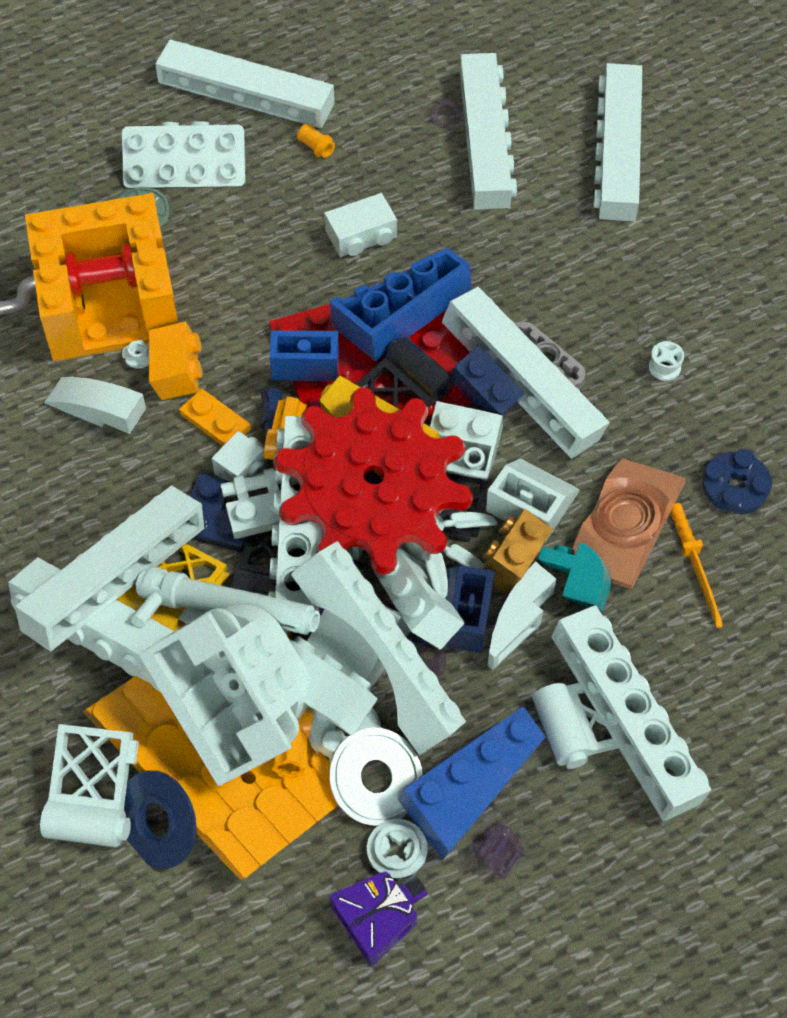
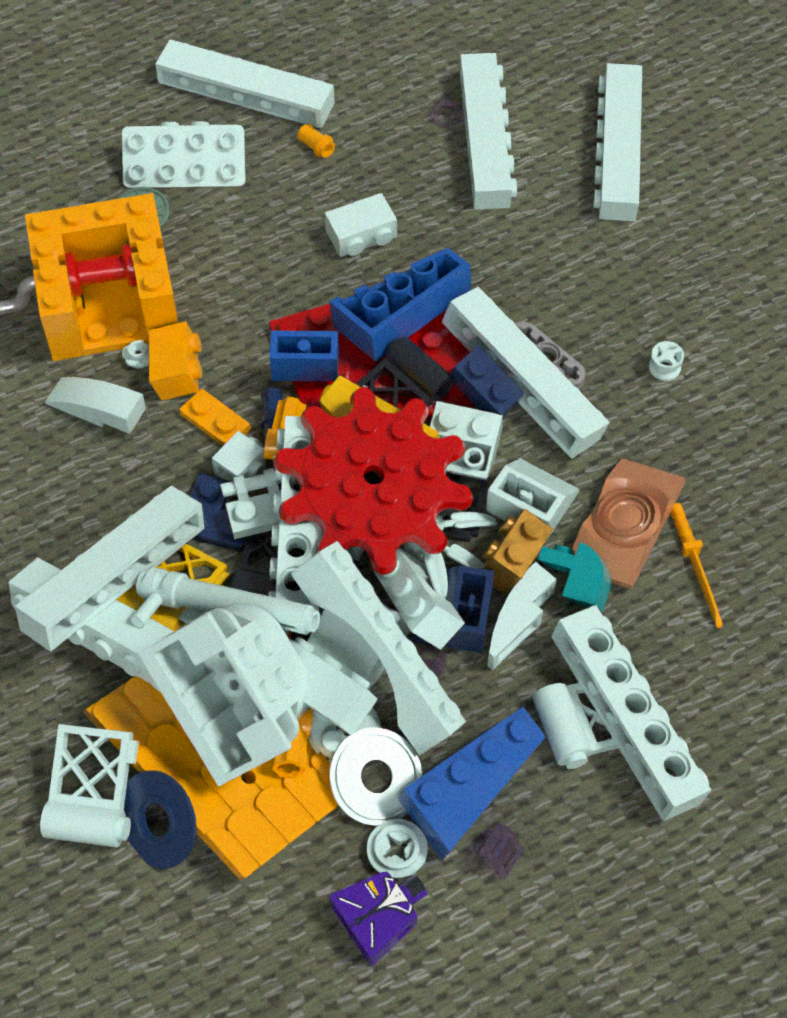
(740, 465): dark blue plate -> none

